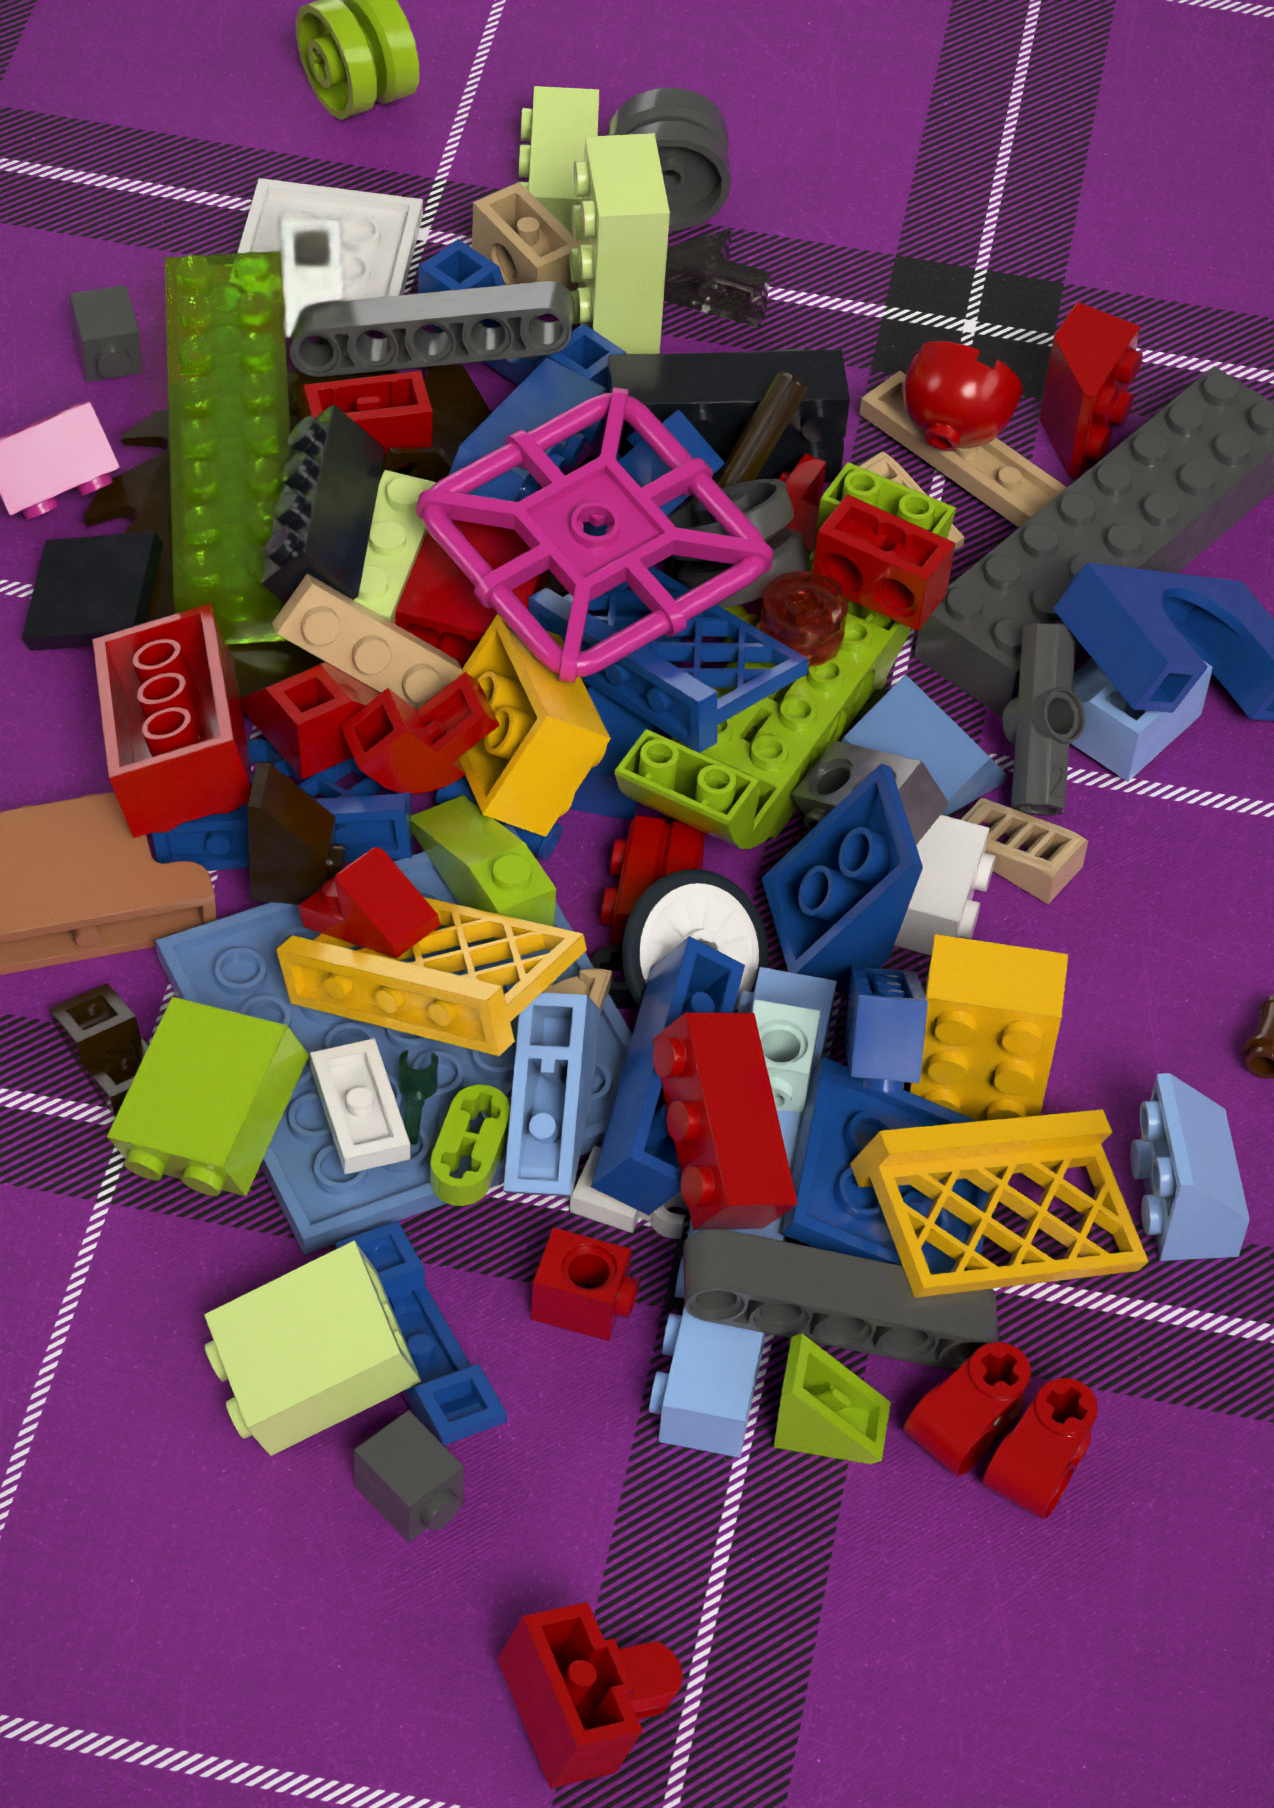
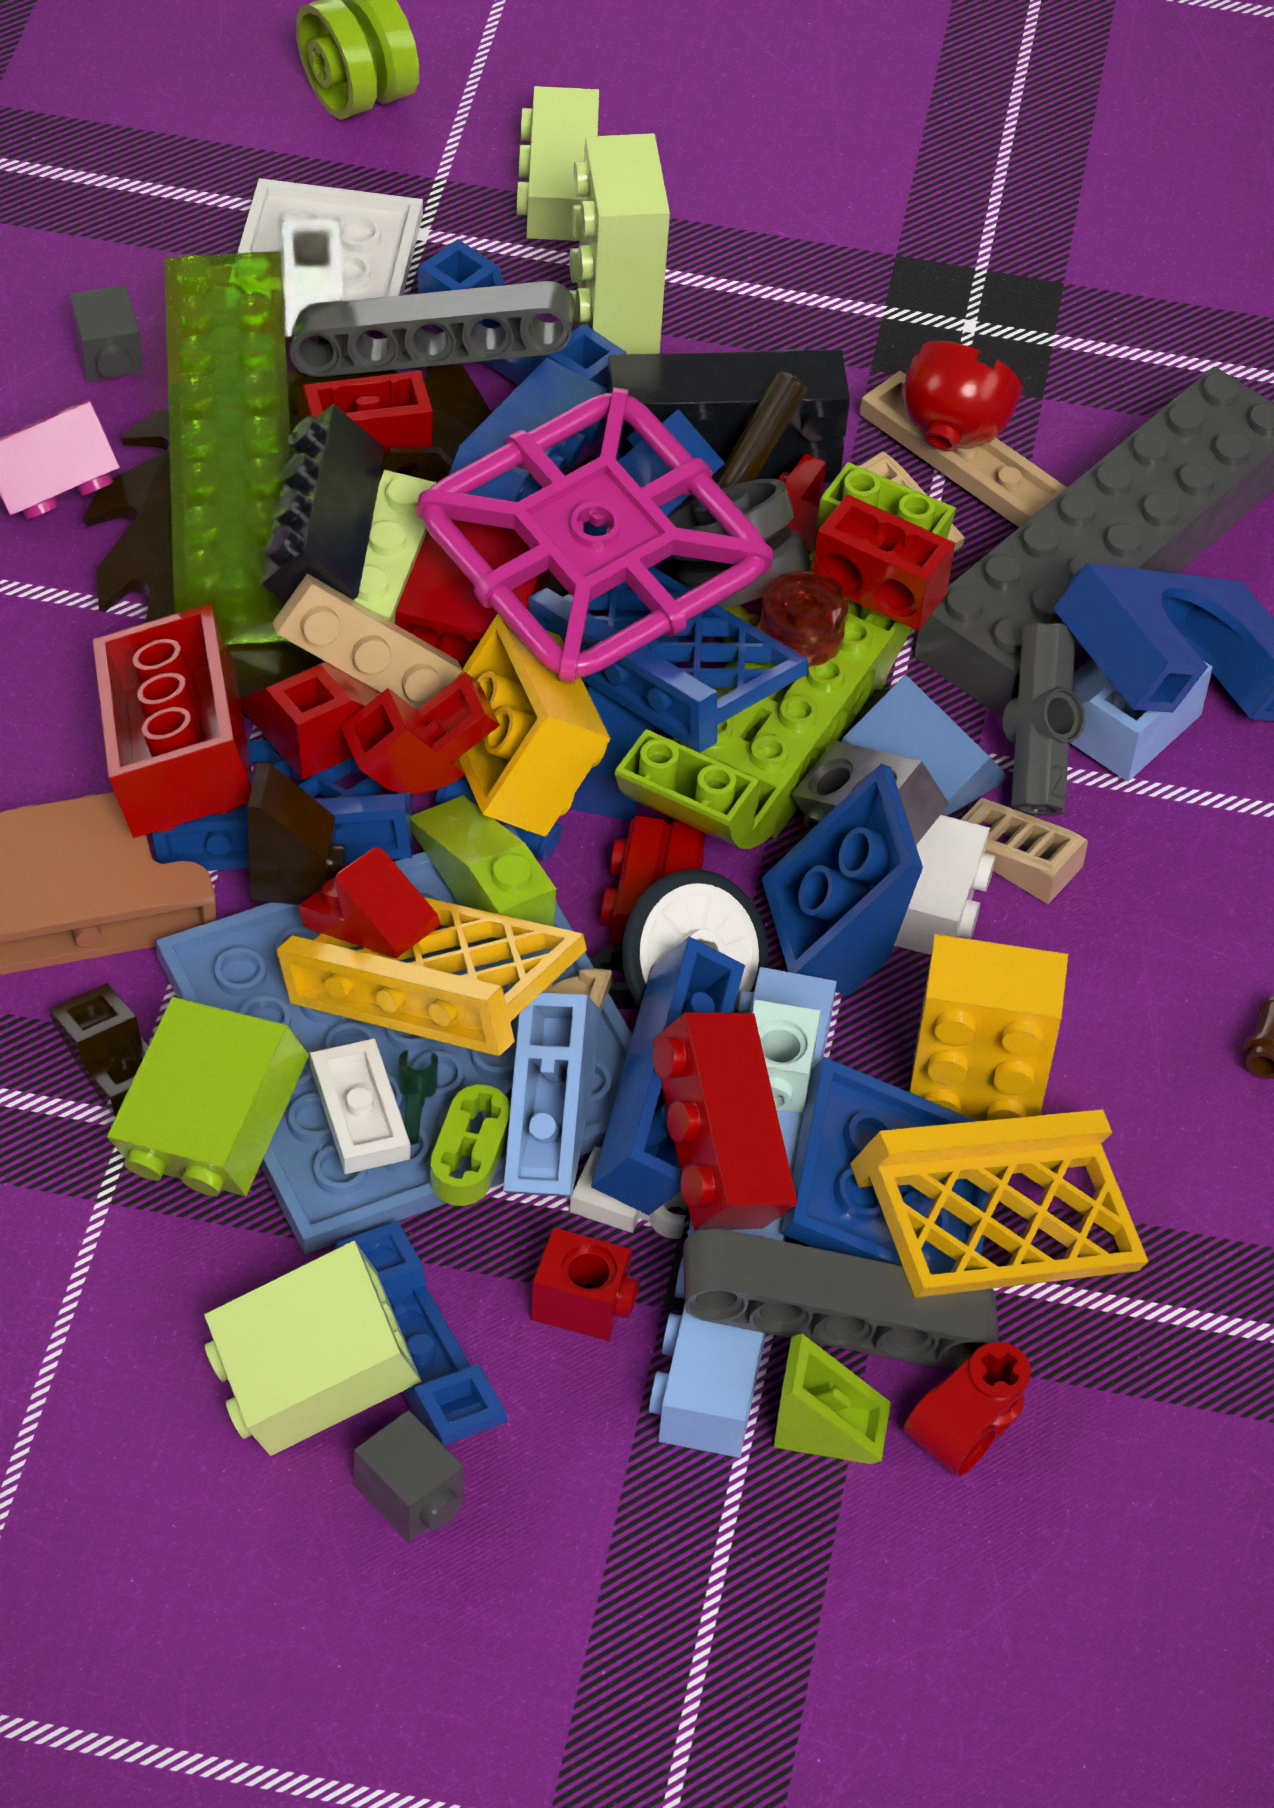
(91, 588): black tile -> none
(522, 238): tan brick -> none
(583, 1691): red brick -> none
(690, 148): dark grey wheel -> none
(706, 280): clear smoke slope -> none
(885, 1027): blue brick -> none
(1041, 1452): red piece -> none
(1088, 384): red slope -> none
(1188, 1174): light blue slope -> none

